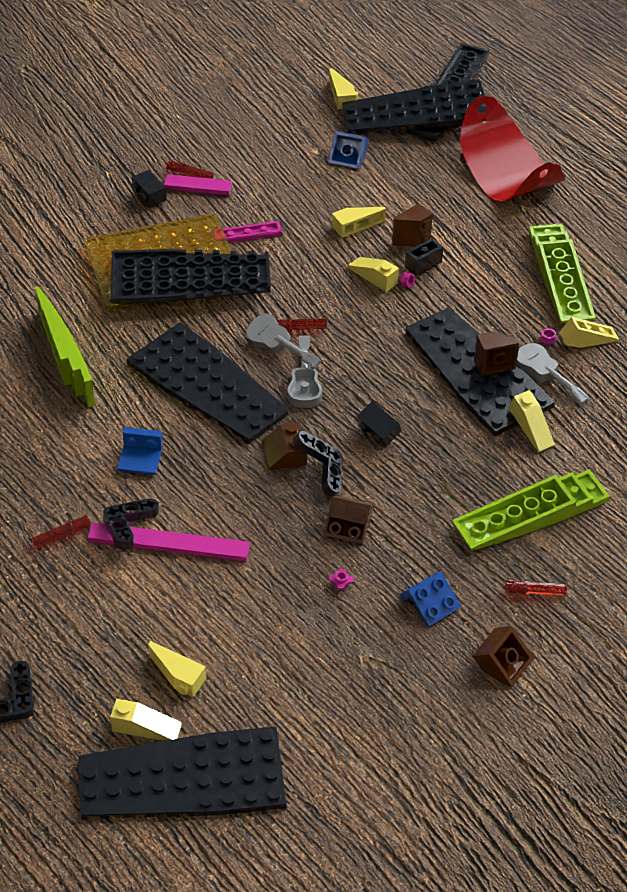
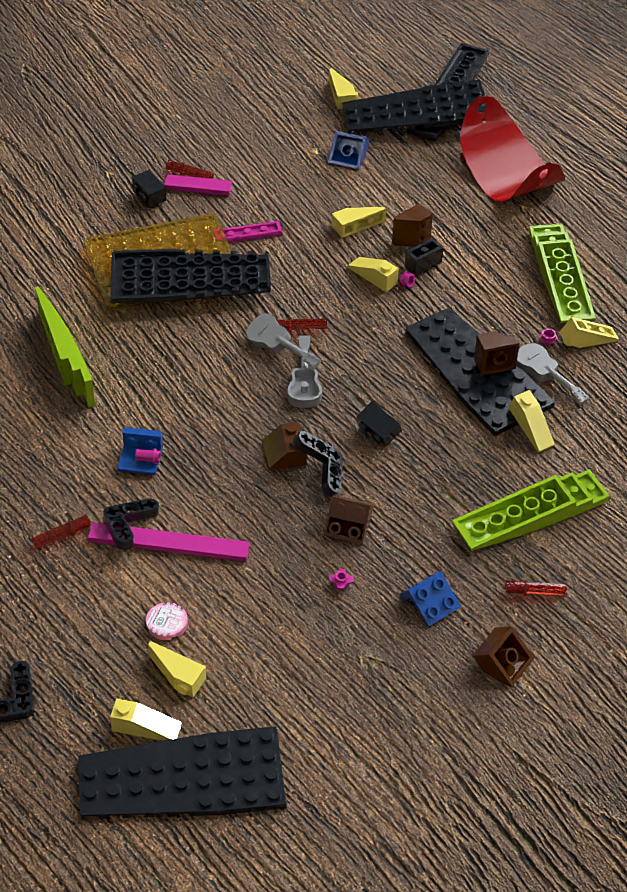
(148, 455): none -> dark pink pin
(166, 621): none -> tile
(208, 381): black wing -> none

